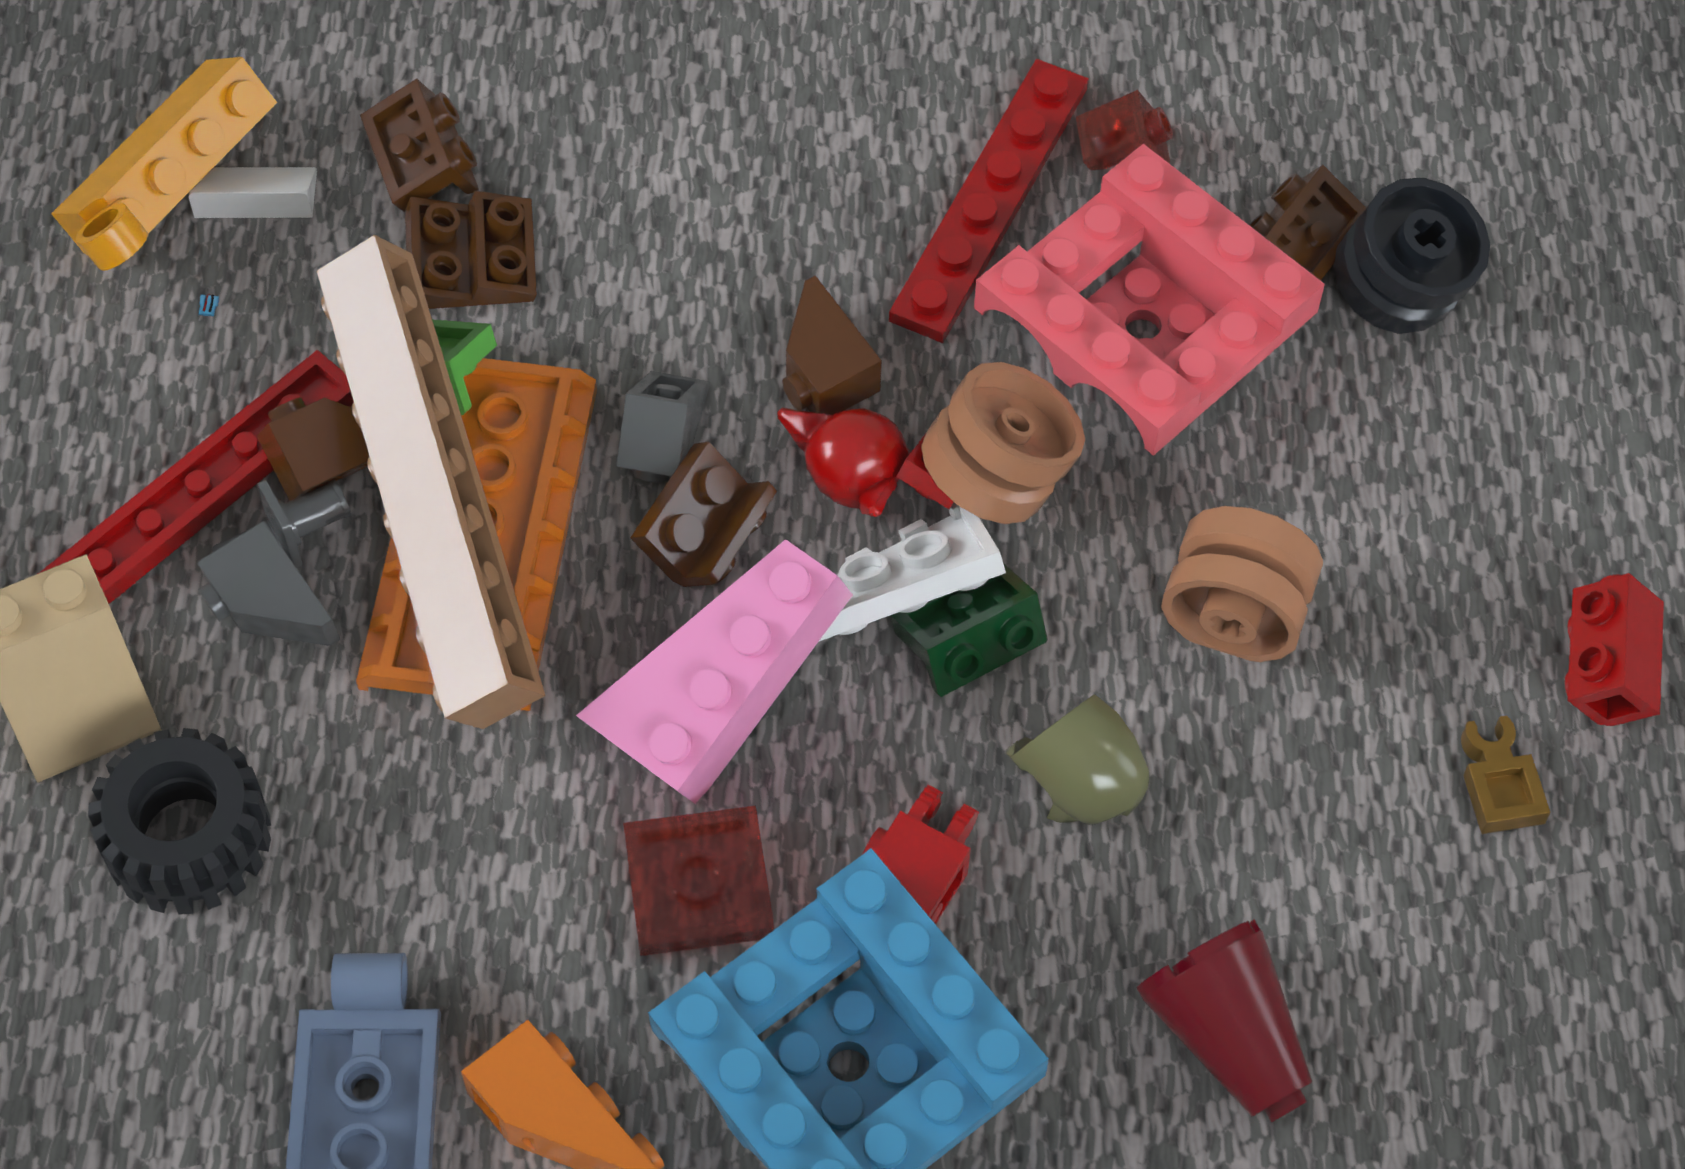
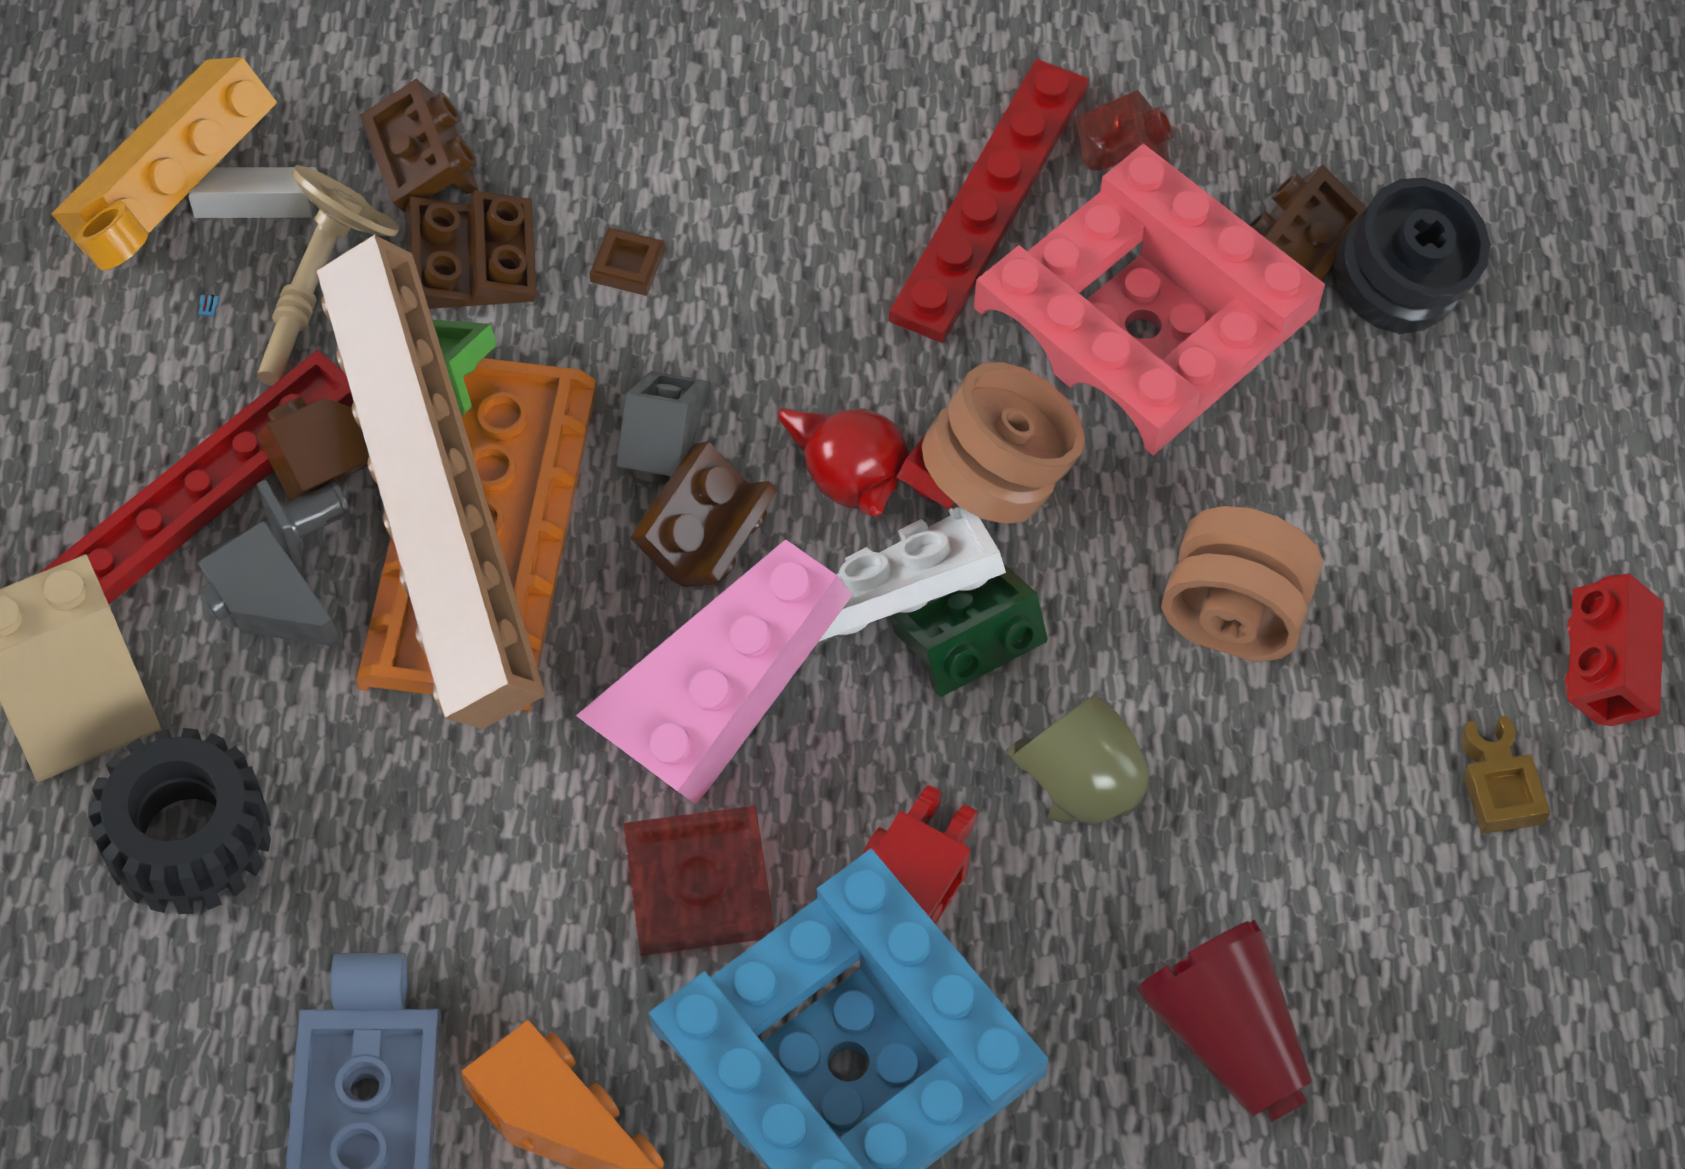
(337, 215): none -> tan dish
(627, 261): none -> reddish brown tile
(827, 356): reddish brown slope -> none

